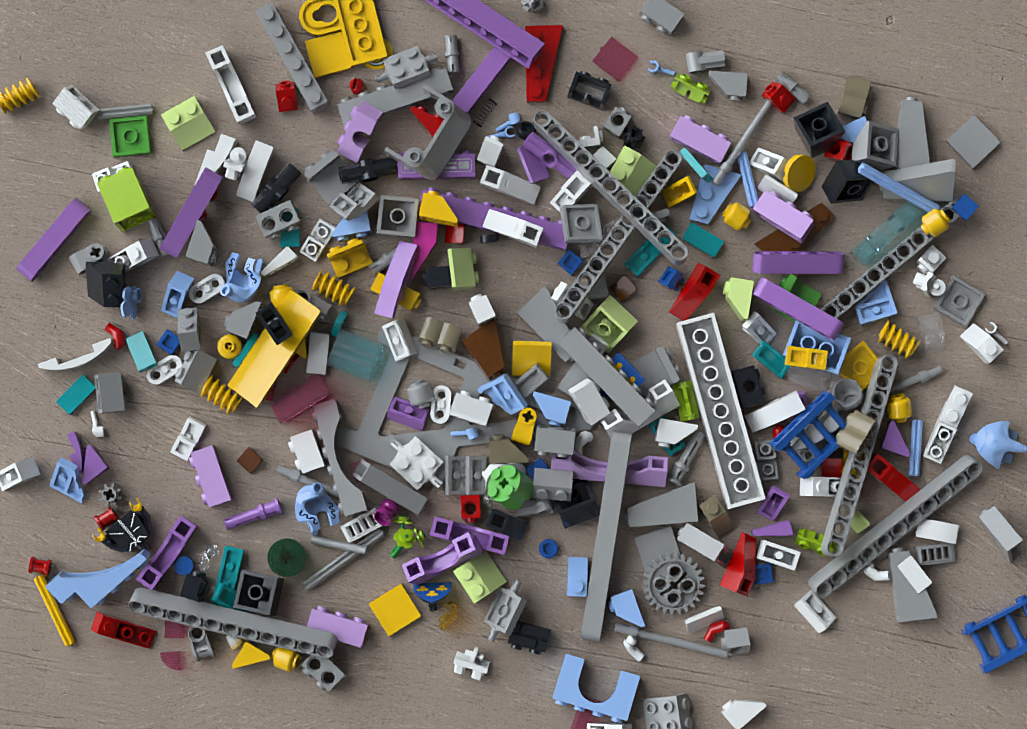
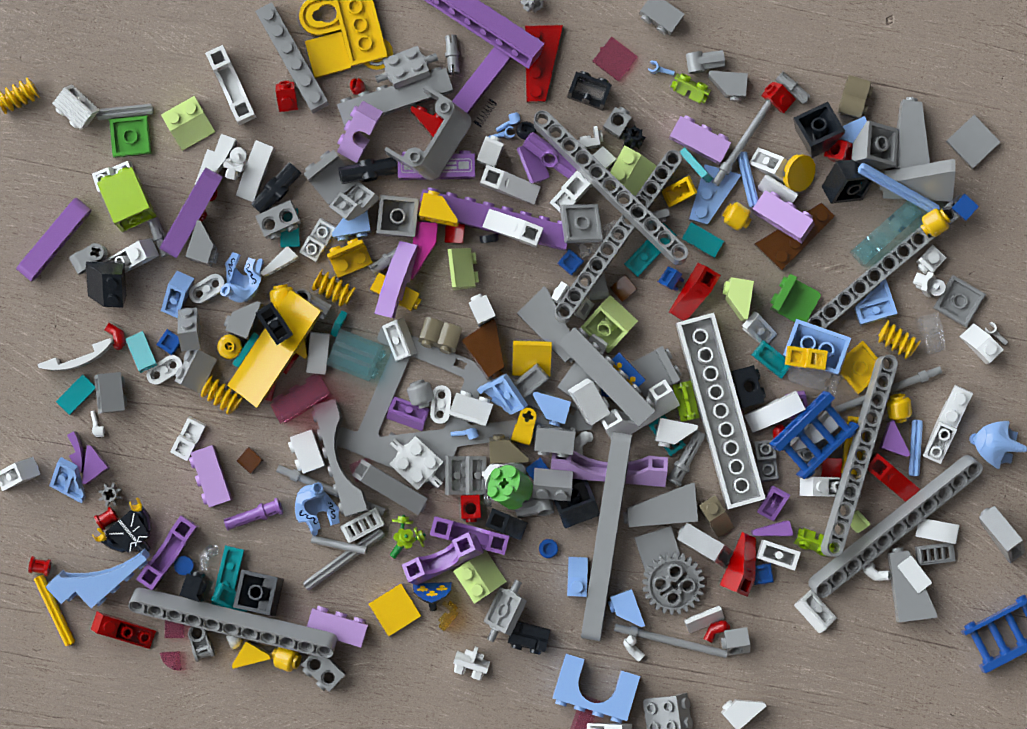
(131, 297): light blue plate -> none
(279, 565): clear green brick -> none
(386, 512): magenta wheel -> none
(437, 278): black brick -> none
(798, 262): medium lavender beam -> none
(798, 309): medium lavender beam -> none
(847, 393): light grey hair -> none
(856, 433): dark tan brick -> none

